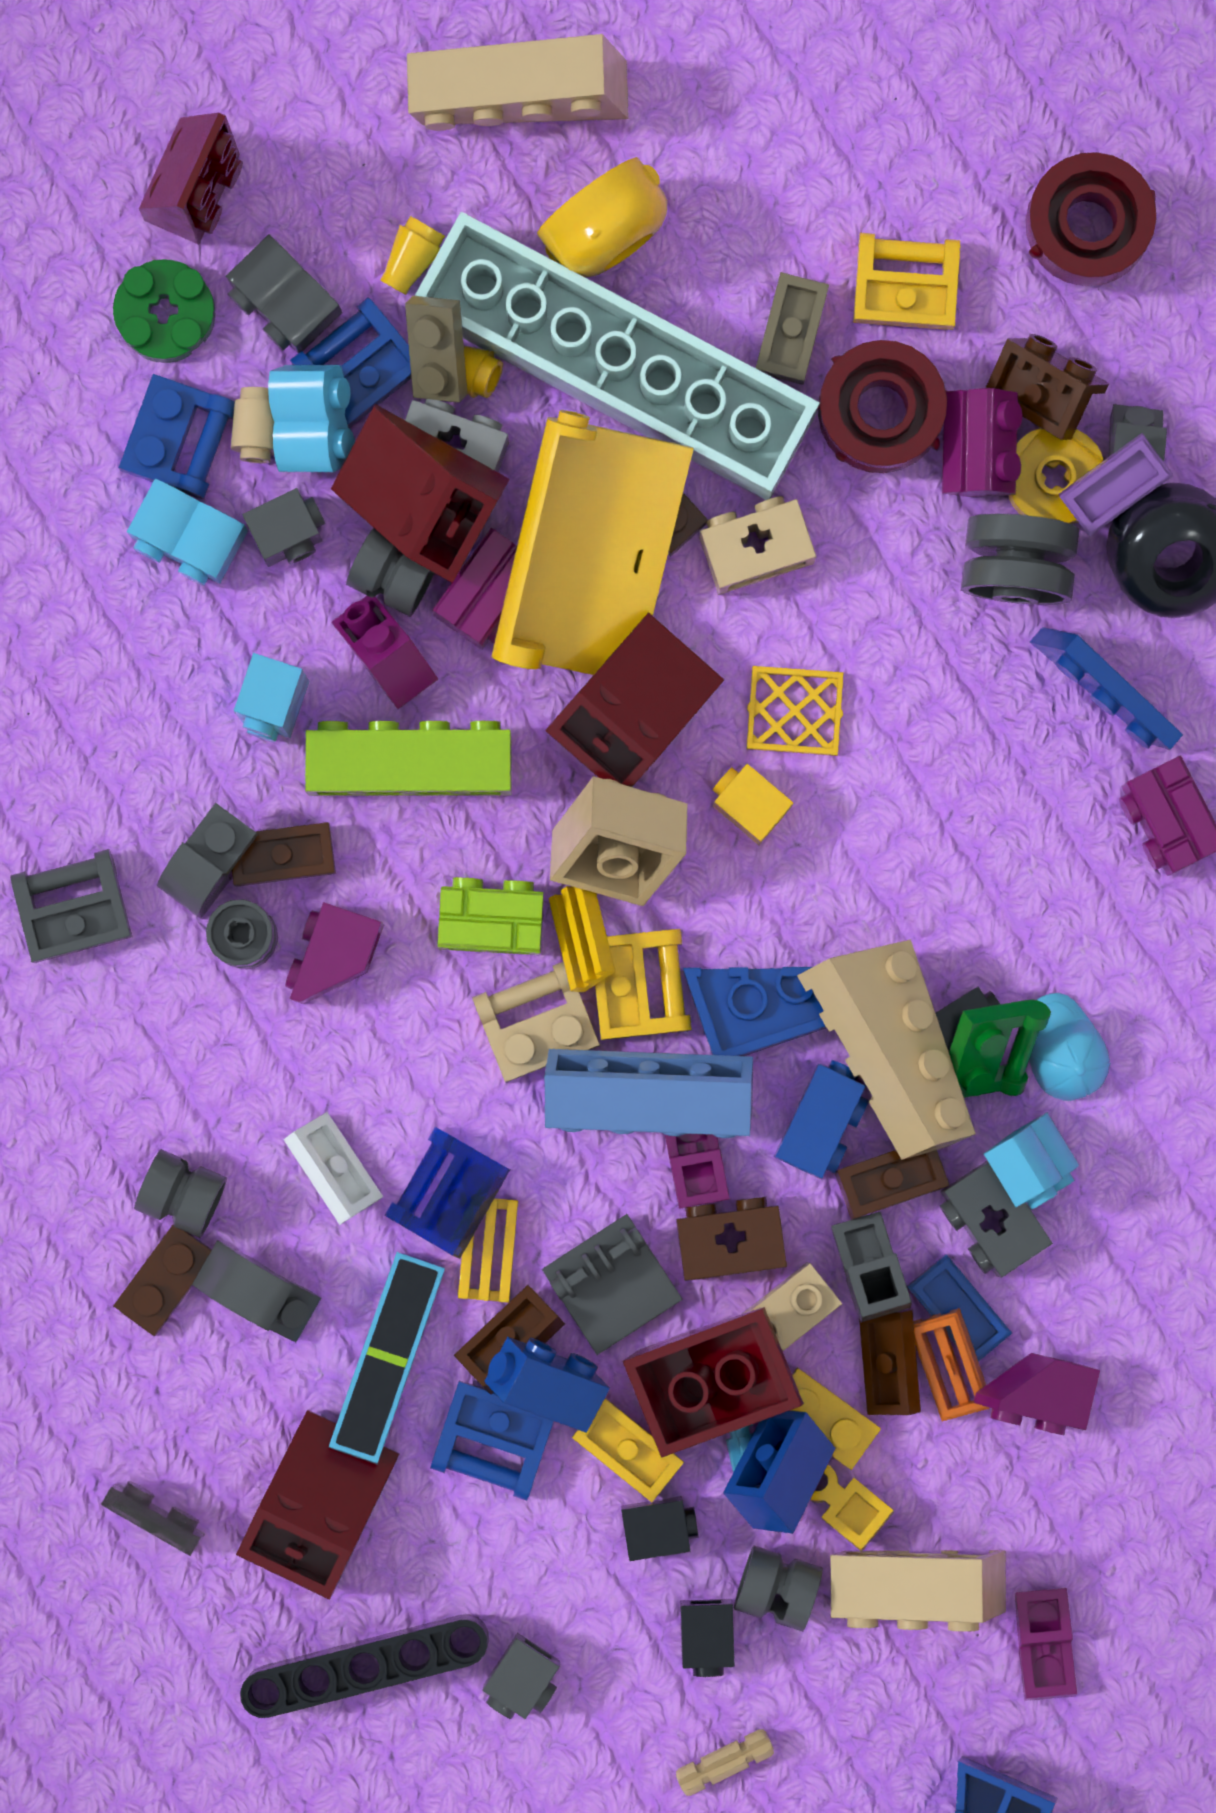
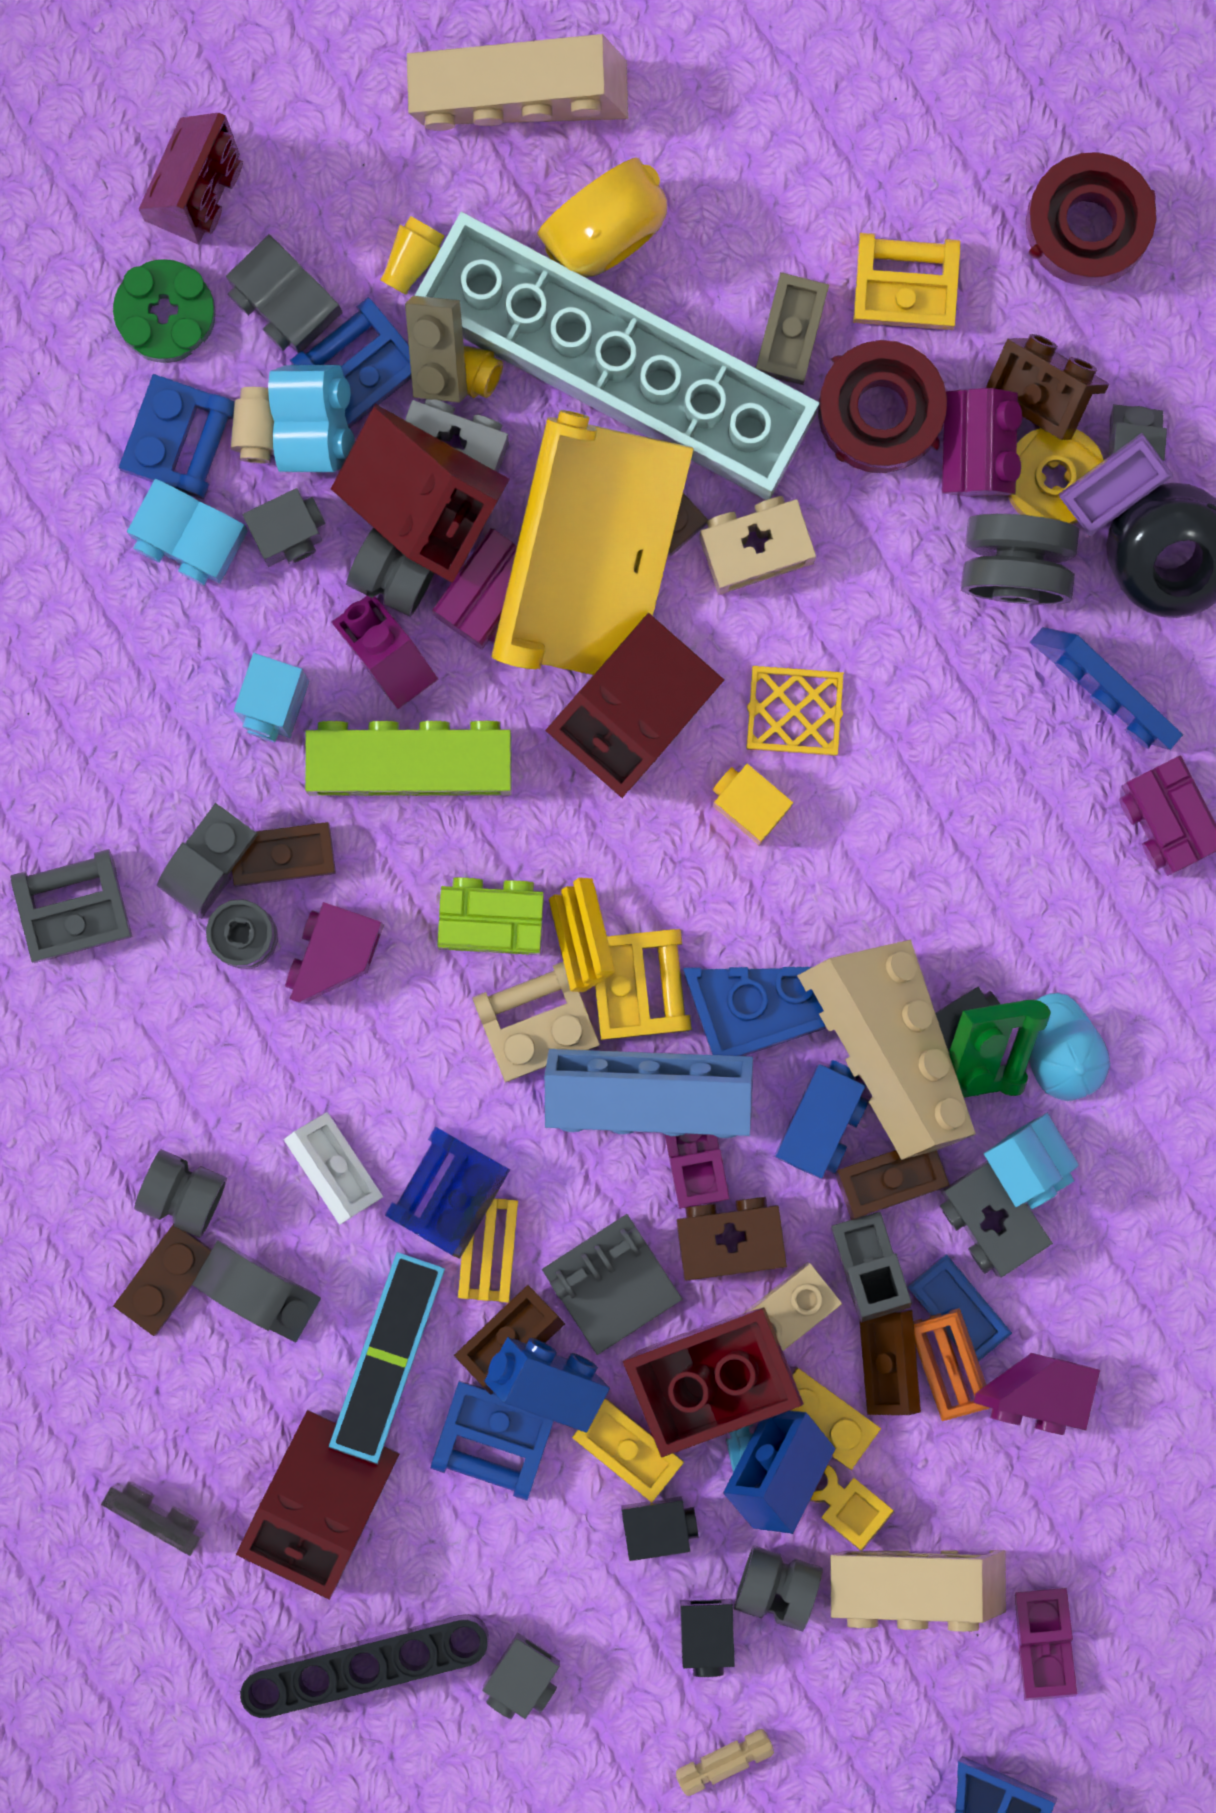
(618, 841): tan brick -> none

